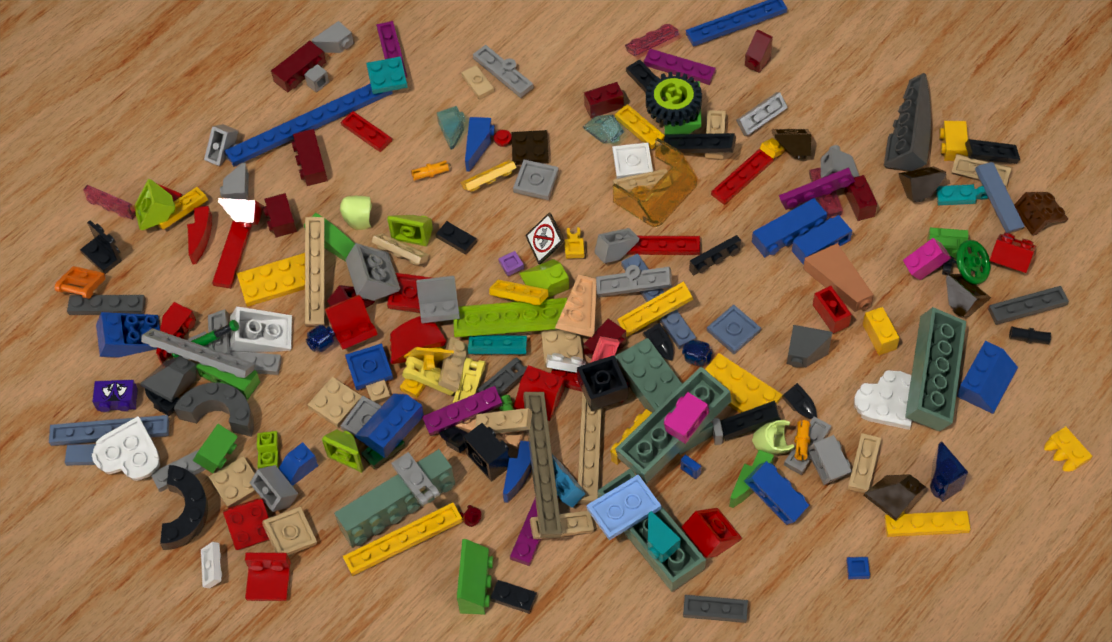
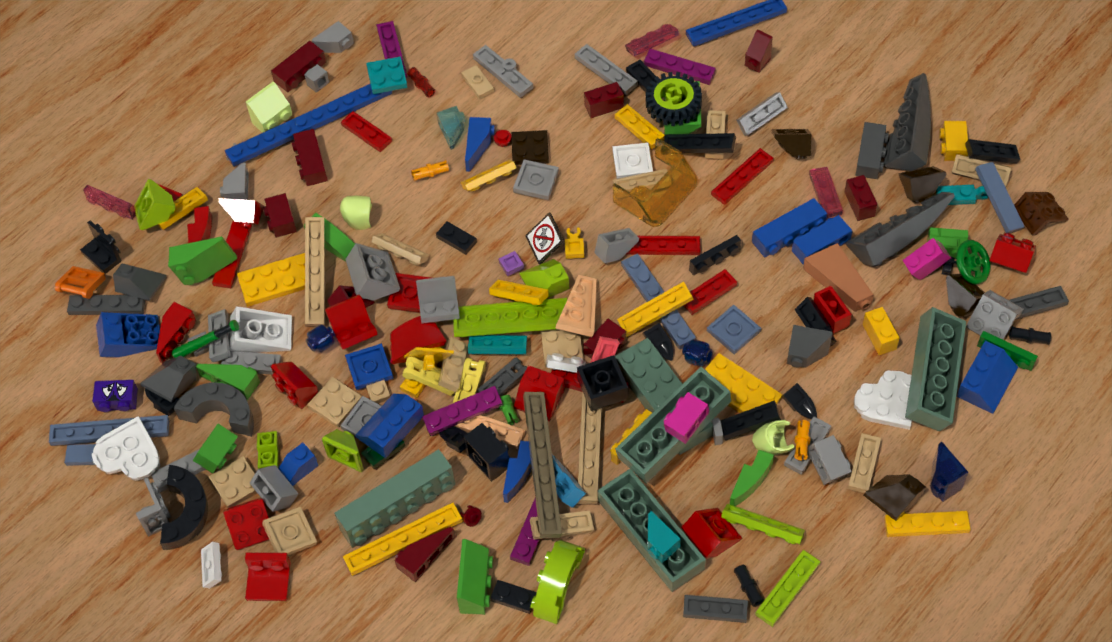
(137, 281): none -> dark grey slope
(153, 516): none -> light grey bracket
(197, 352): light grey plate -> none
(200, 259): none -> bright green slope
(221, 138): light grey slope -> none
(268, 108): none -> yellowish green slope
(294, 383): none -> red slope
(410, 228): lime slope -> none
(415, 478): light grey plate -> none
(421, 82): none -> clear red pin
(421, 554): none -> dark red slope
(506, 420): tan plate -> none
(555, 580): none -> lime brick
(604, 128): clear light blue slope -> none
(605, 68): none -> light grey plate
(623, 507): light blue plate -> none
(633, 281): light grey hinge -> none
(690, 467): blue tile -> none
(710, 291): none -> red plate
(748, 585): none -> black pin
(759, 522): none -> lime plate
(772, 148): yellow plate -> none
(776, 492): blue brick -> none
(787, 588): none -> lime plate
(813, 317): none -> black hinge
(817, 188): magenta plate -> none
(835, 161): light grey torso -> none
(858, 568): blue tile -> none
(872, 150): none -> dark grey brick
(887, 239): none -> dark grey wedge
(993, 315): none -> light grey bracket
(1021, 357): none -> green plate
(1068, 449): yellow plate -> none

